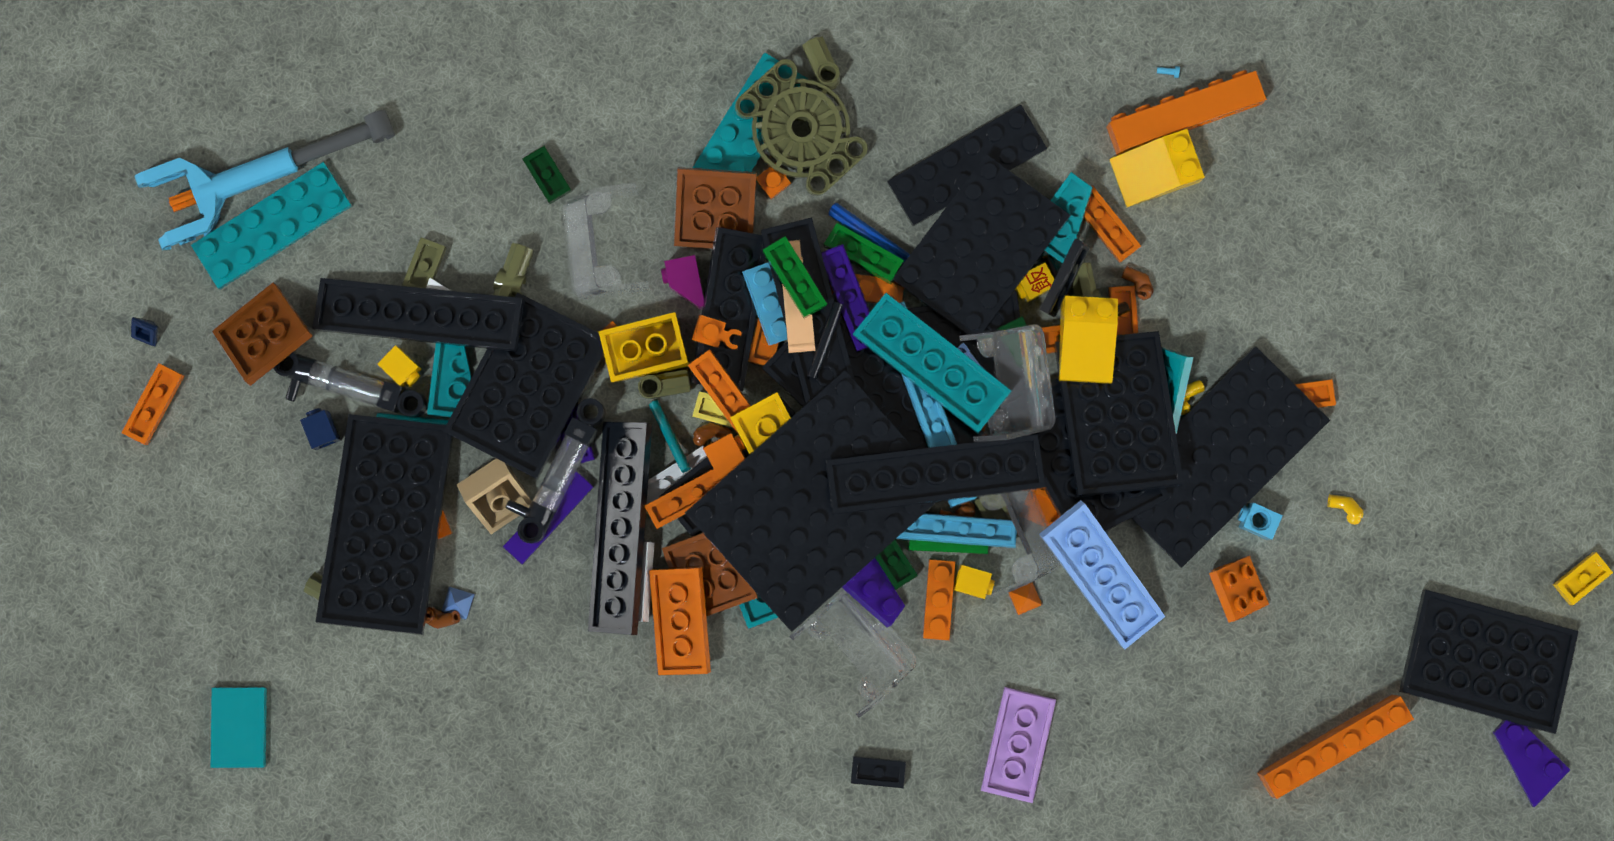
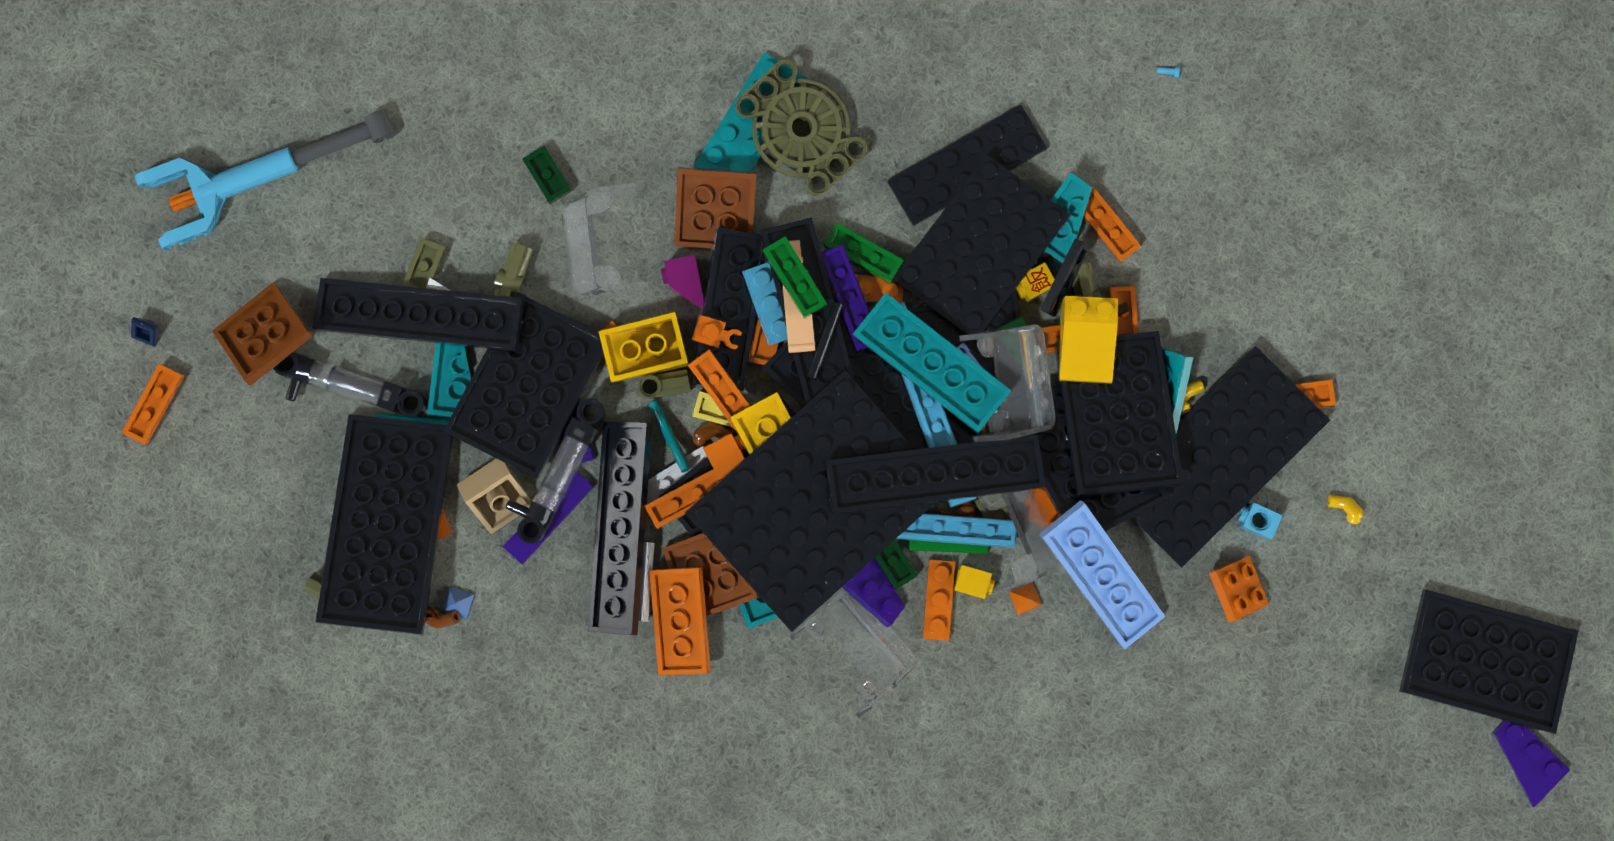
(238, 727): teal tile -> none
(271, 225): teal plate -> none
(320, 429): dark blue brick -> none
(400, 367): yellow brick -> none
(772, 182): orange plate -> none
(821, 61): olive piece -> none
(861, 228): blue axle -> none
(878, 772): black plate -> none
(1018, 745): lavender tile -> none
(1141, 282): dark orange arm -> none
(1157, 168): yellow slope -> none
(1186, 112): orange brick -> none
(1335, 746): orange brick -> none
(1582, 578): yellow plate -> none

